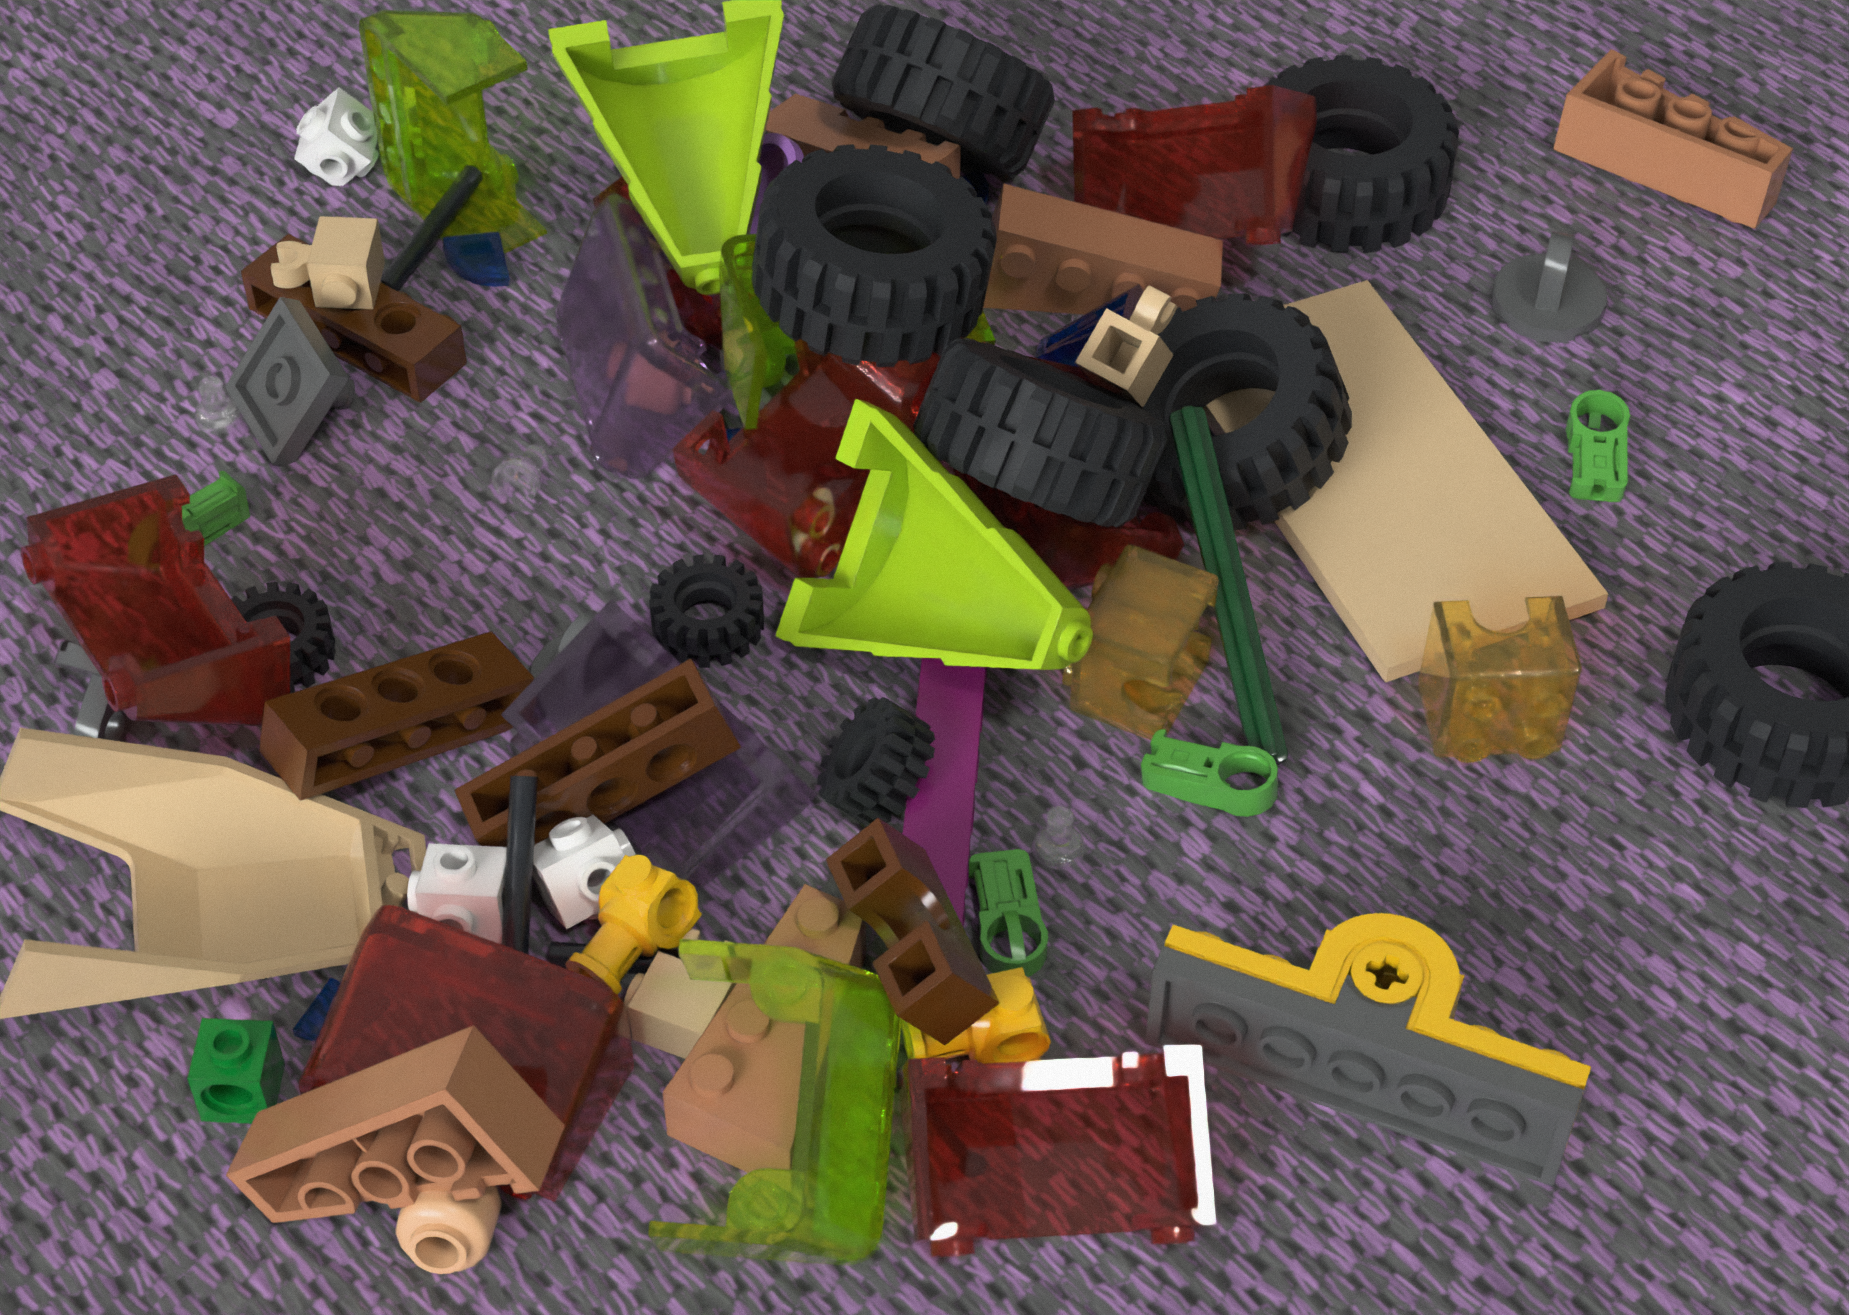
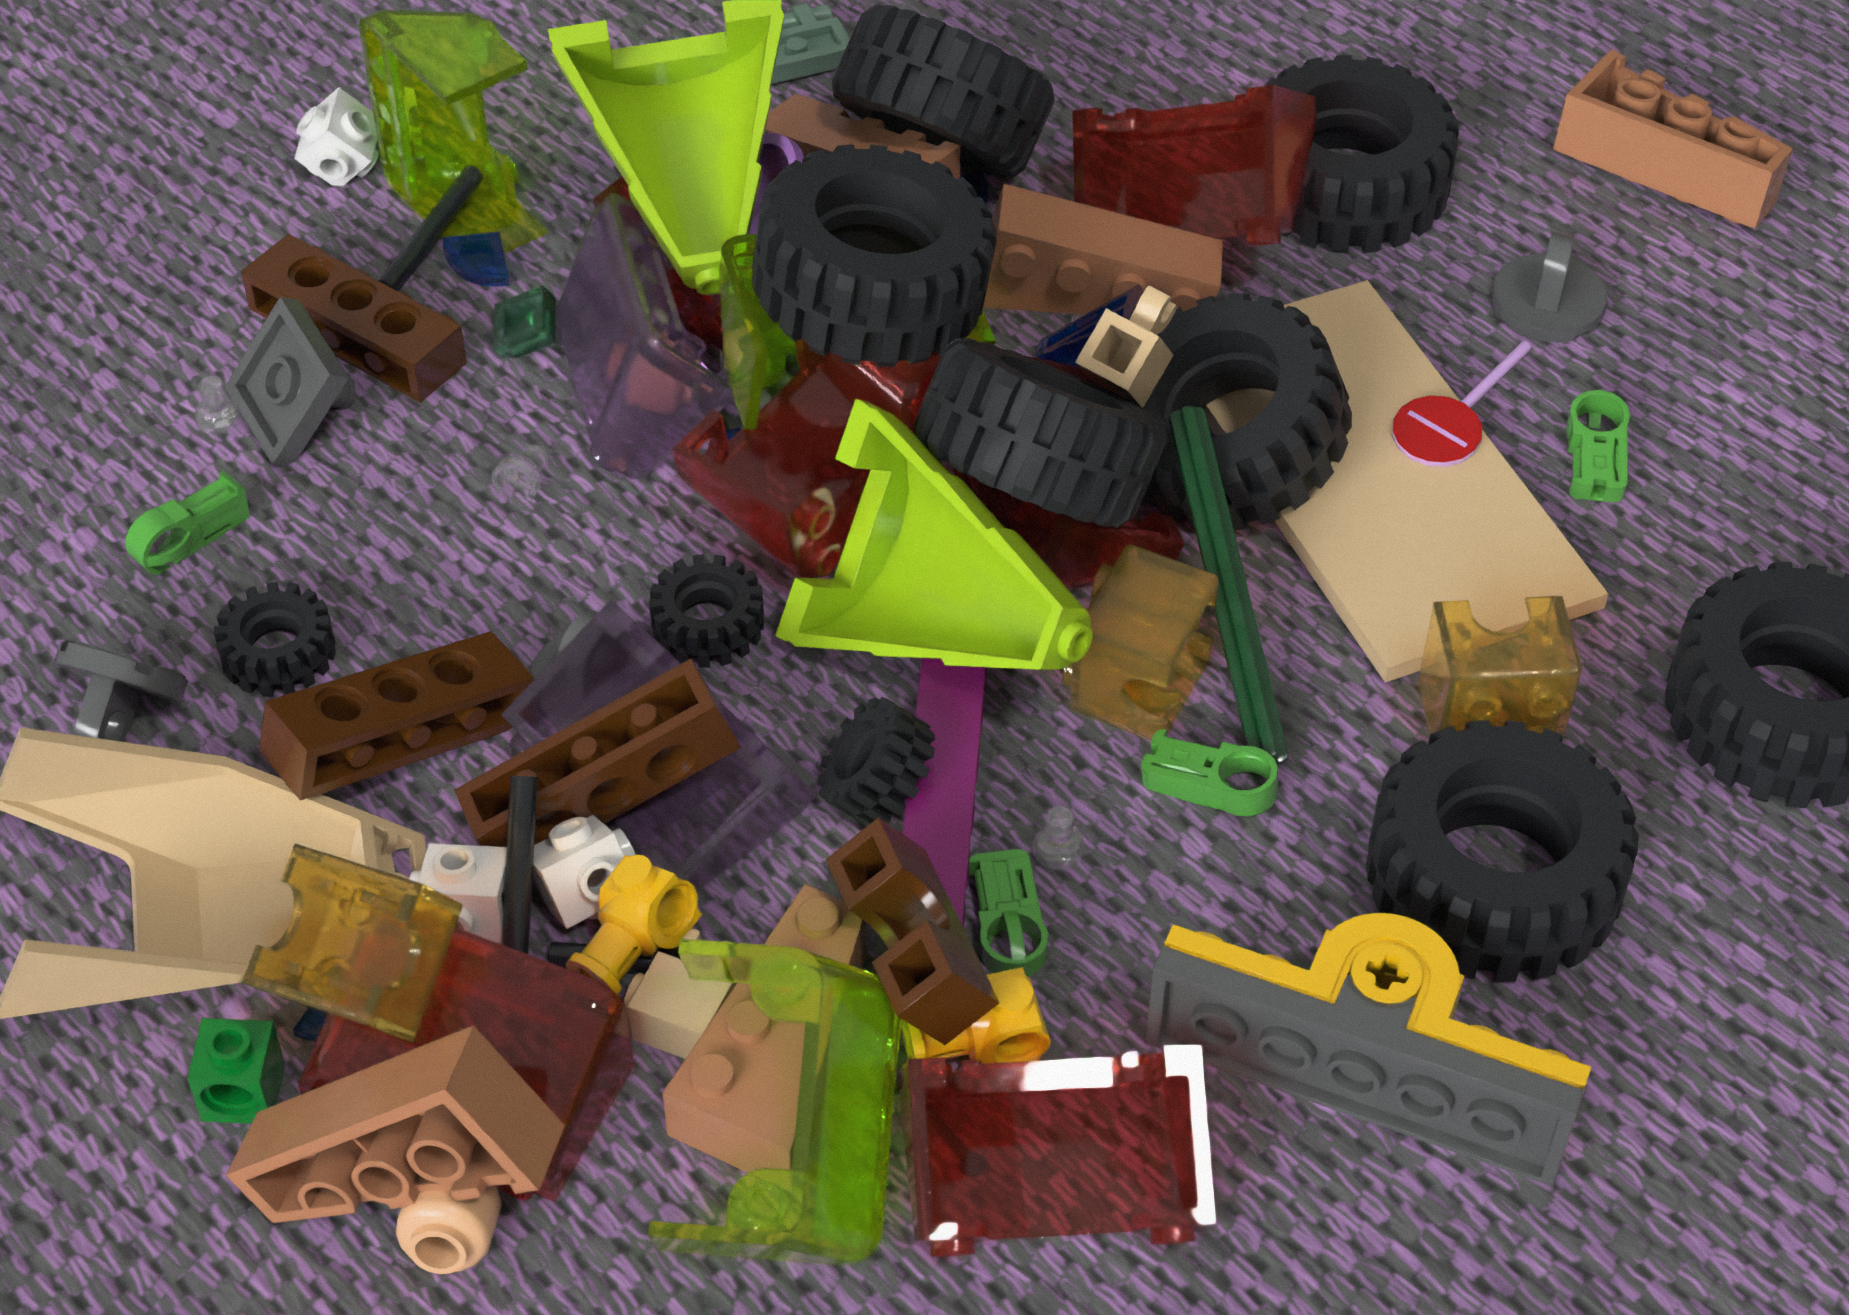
(154, 610): clear red windscreen -> none
(341, 263): tan brick -> none
(357, 943): none -> clear yellow piece
(525, 323): none -> clear green plate
(809, 42): none -> sand green plate
(1445, 429): none -> red piece
(1516, 783): none -> black tyre

